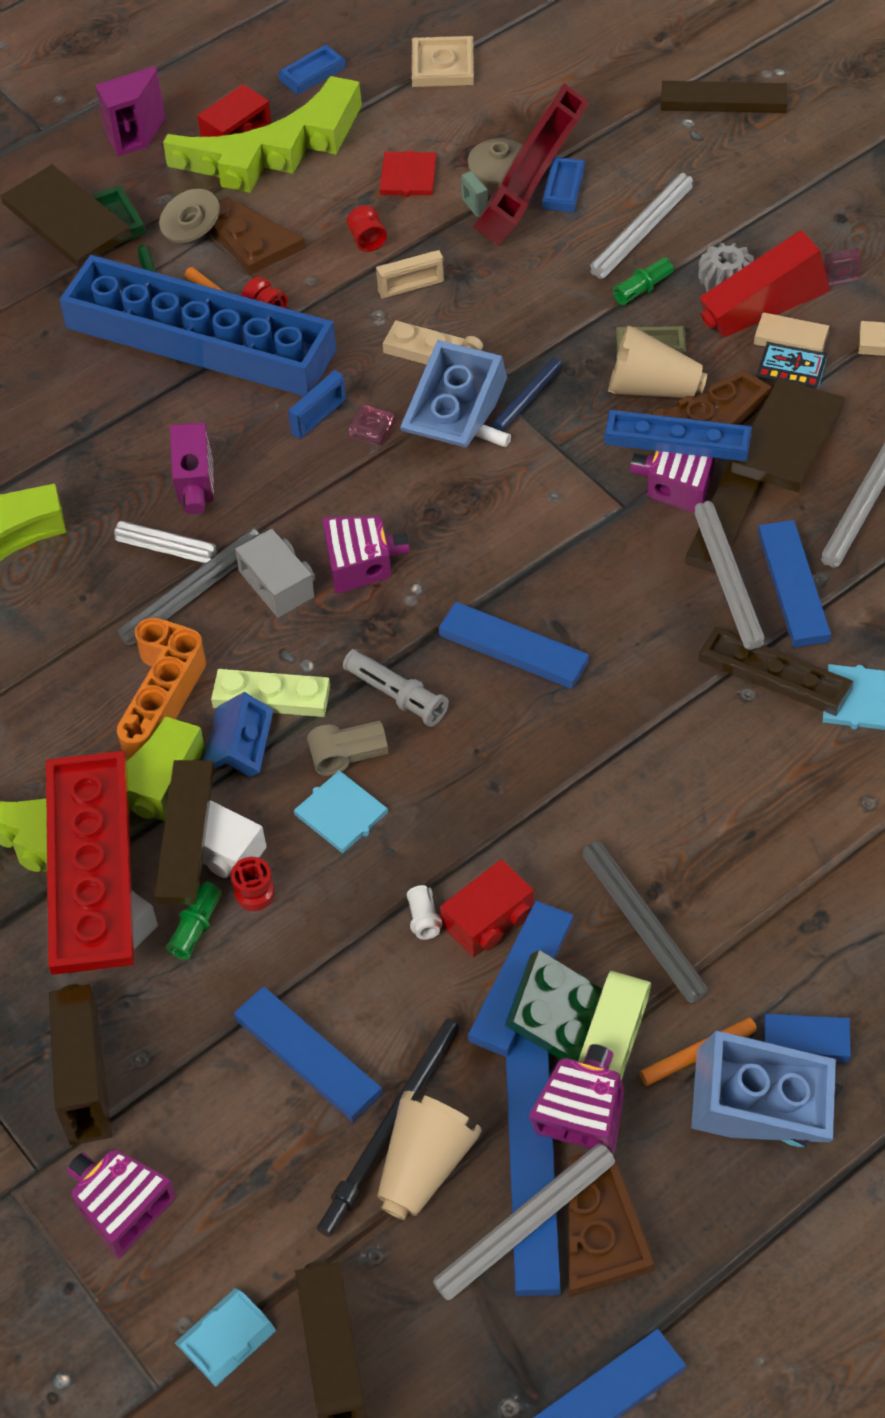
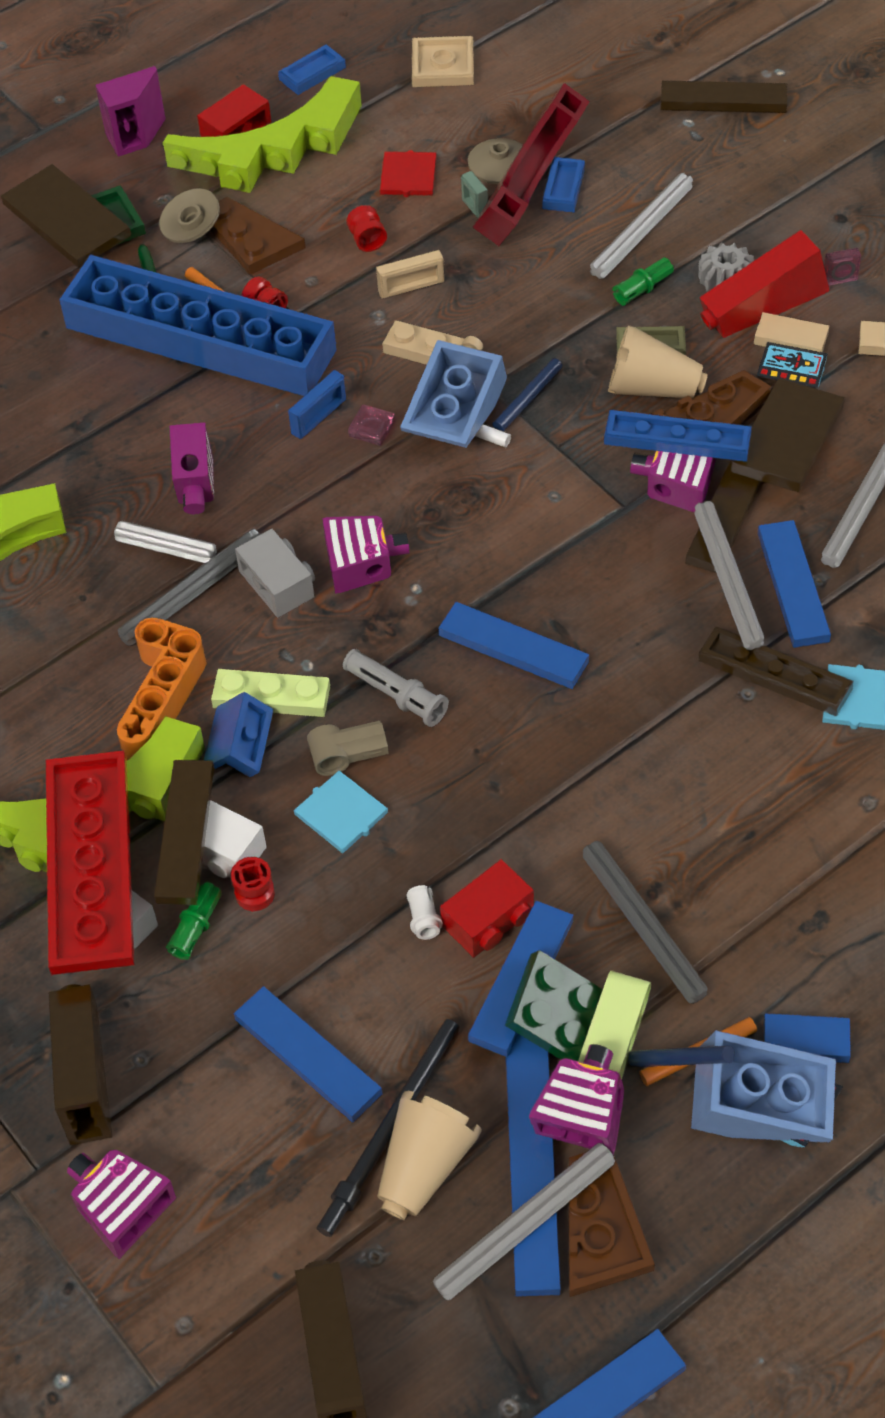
(226, 1336): medium azure piece -> none
(681, 1056): none -> dark blue bar

